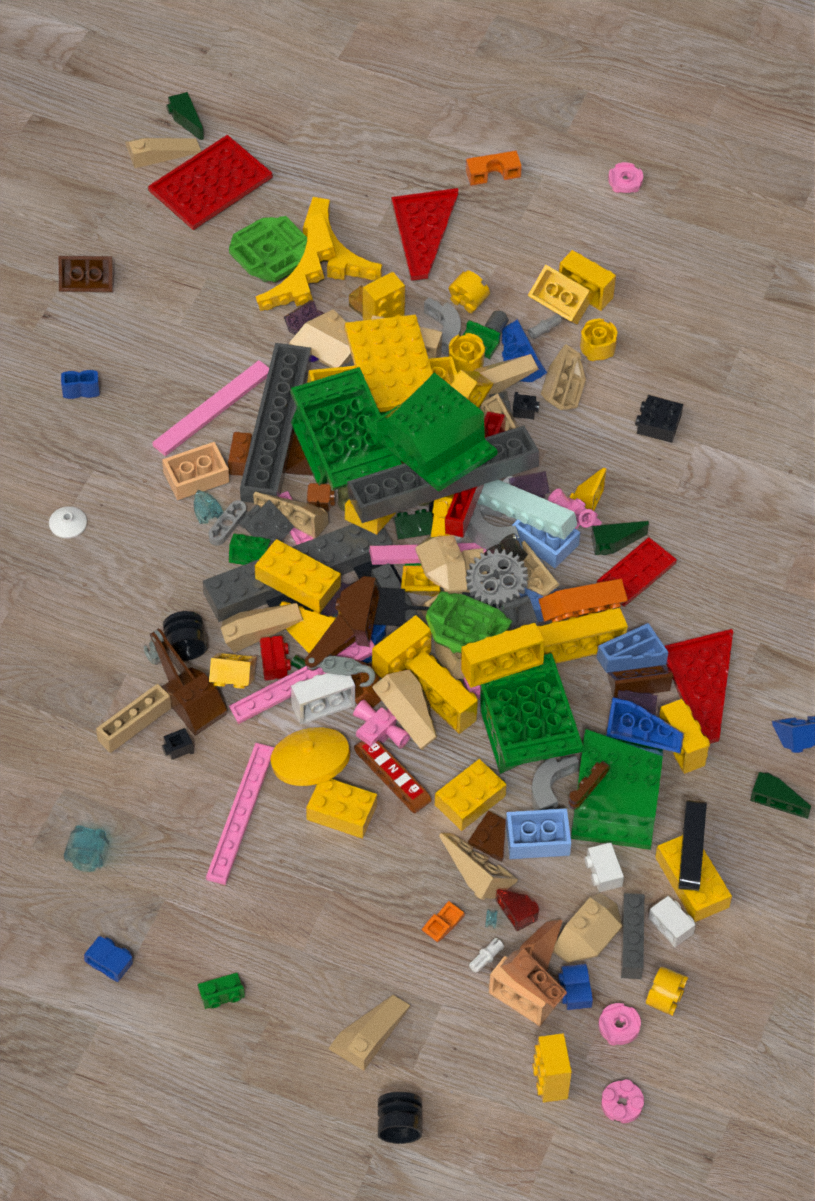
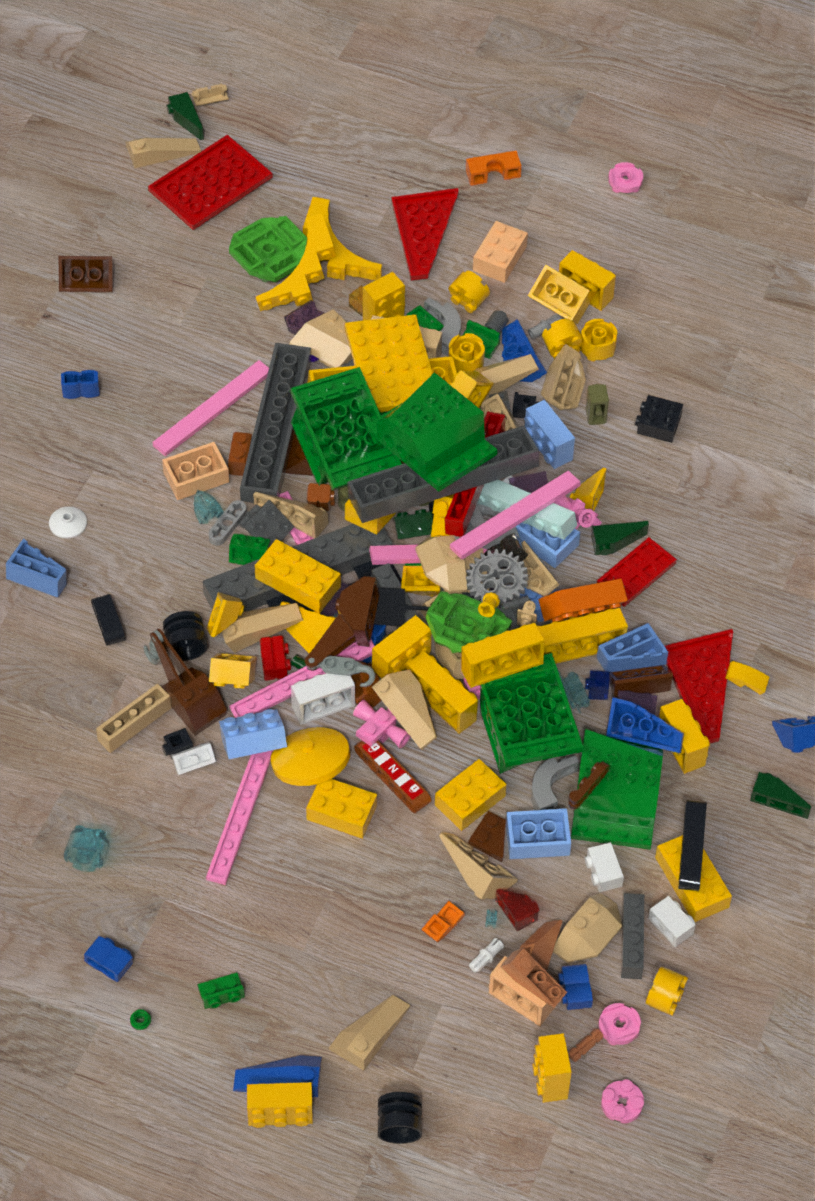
(35, 571): none -> medium blue wedge
(108, 619): none -> black beam
(140, 1014): none -> green plate
(193, 758): none -> white plate
(215, 94): none -> tan hinge
(224, 613): none -> yellow slope
(252, 733): none -> light blue brick
(279, 1104): none -> yellow brick
(289, 1070): none -> blue wedge
(425, 319): none -> green plate
(489, 603): none -> yellow bush
(500, 251): none -> light nougat brick
(514, 515): none -> bright pink tile
(526, 615): none -> tan hinge
(549, 434): none -> light blue brick
(562, 333): none -> yellow brick
(574, 691): none -> clear light blue hinge
(585, 1045): none -> nougat axle
(597, 404): none -> olive brick
(598, 685): none -> clear blue brick
(745, 675): none -> yellow slope

